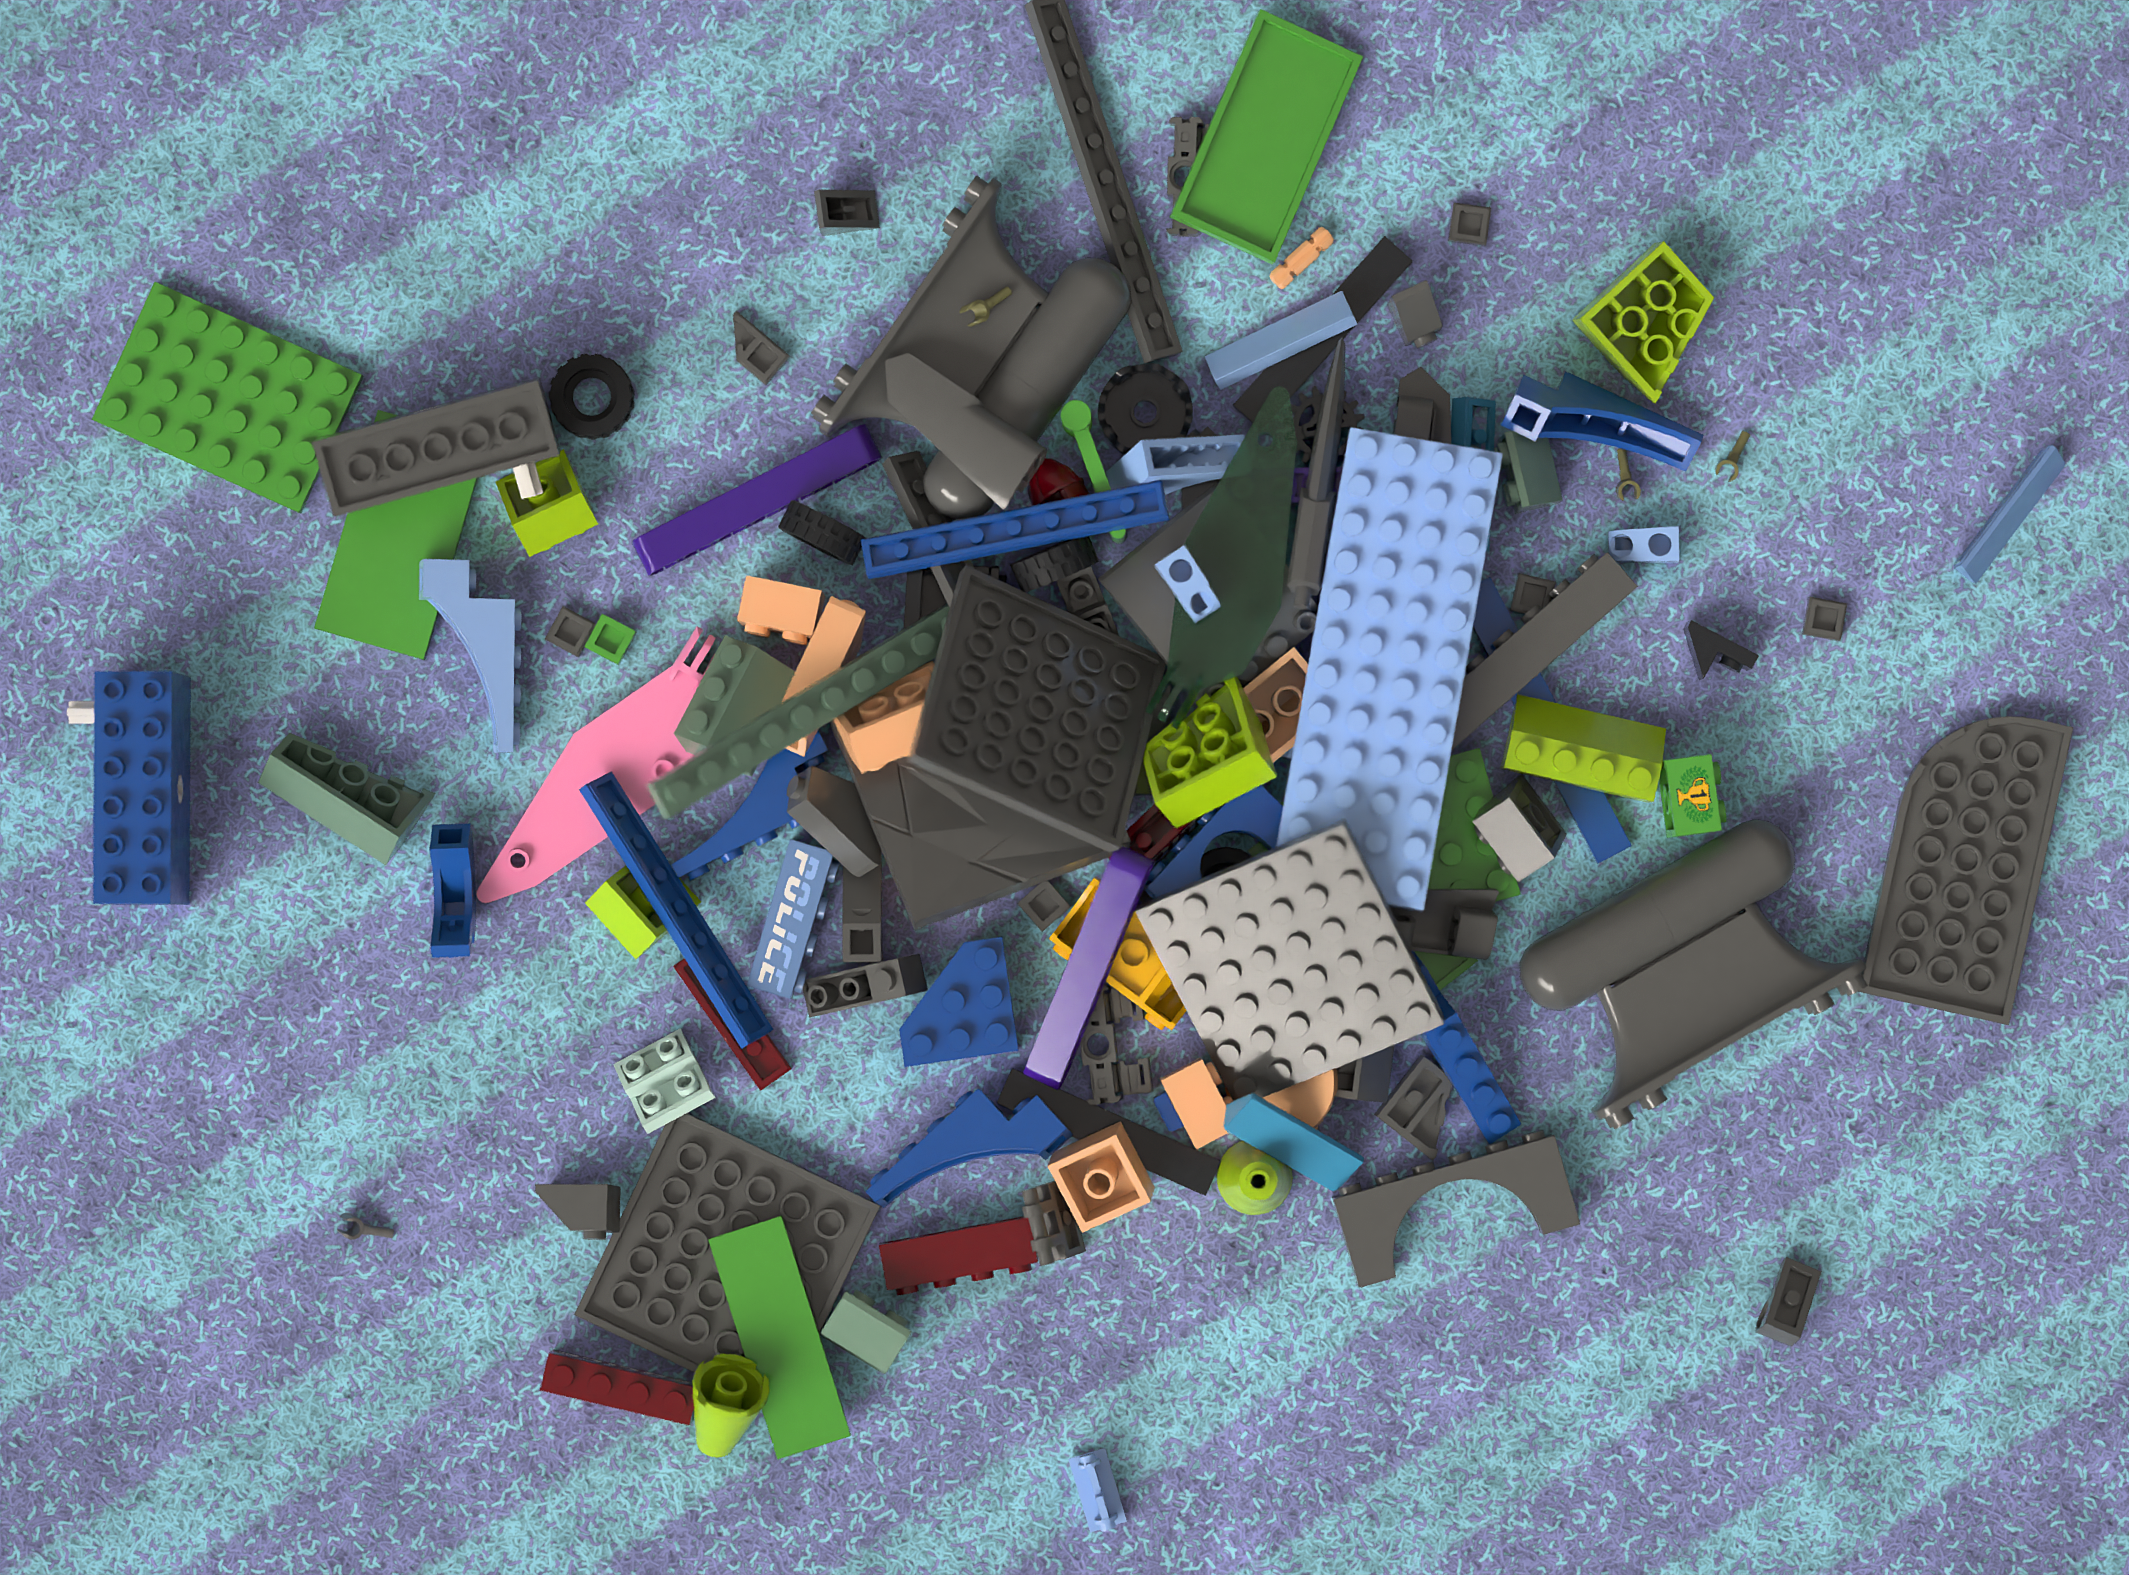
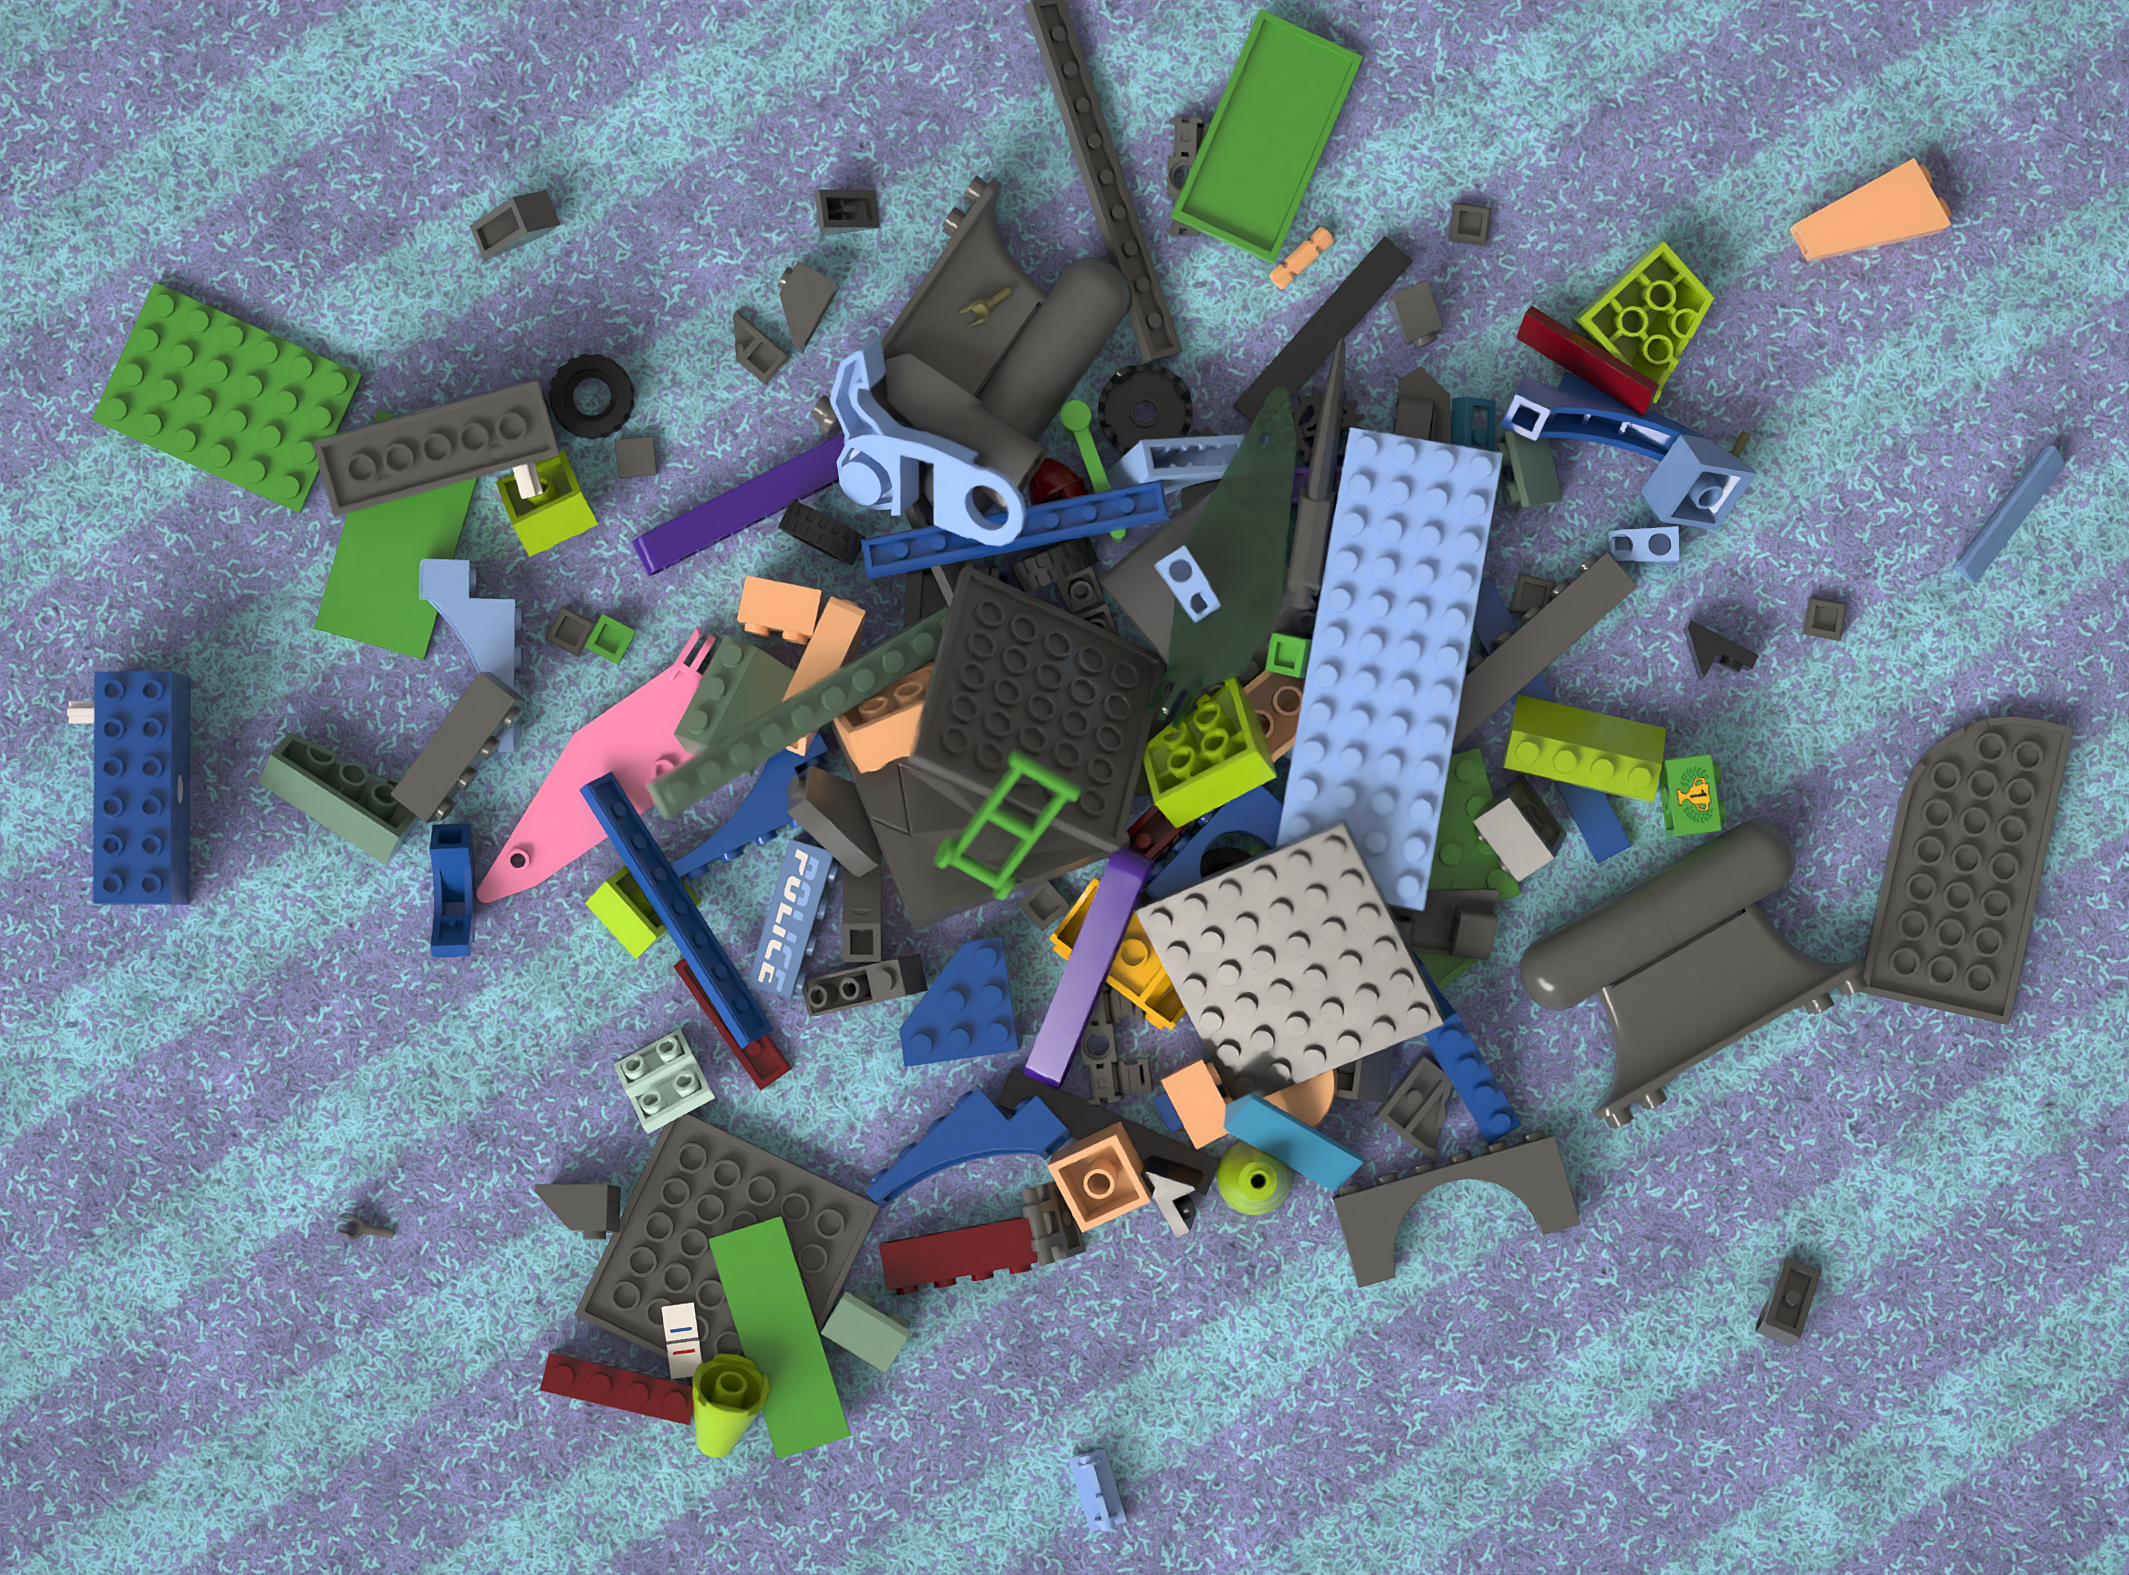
(458, 748): none -> dark grey brick
(514, 224): none -> dark grey slope
(636, 457): none -> dark grey tile
(681, 1339): none -> white sticker
(805, 301): none -> dark grey slope
(883, 459): none -> light blue animal
(1004, 879): none -> bright green piece
(1169, 1185): none -> black slope
(1280, 340): light blue slope -> none
(1288, 654): none -> bright green plate
(1587, 361): none -> dark red tile
(1625, 475): olive hand -> none
(1697, 483): none -> medium blue slope
(1877, 214): none -> light nougat slope

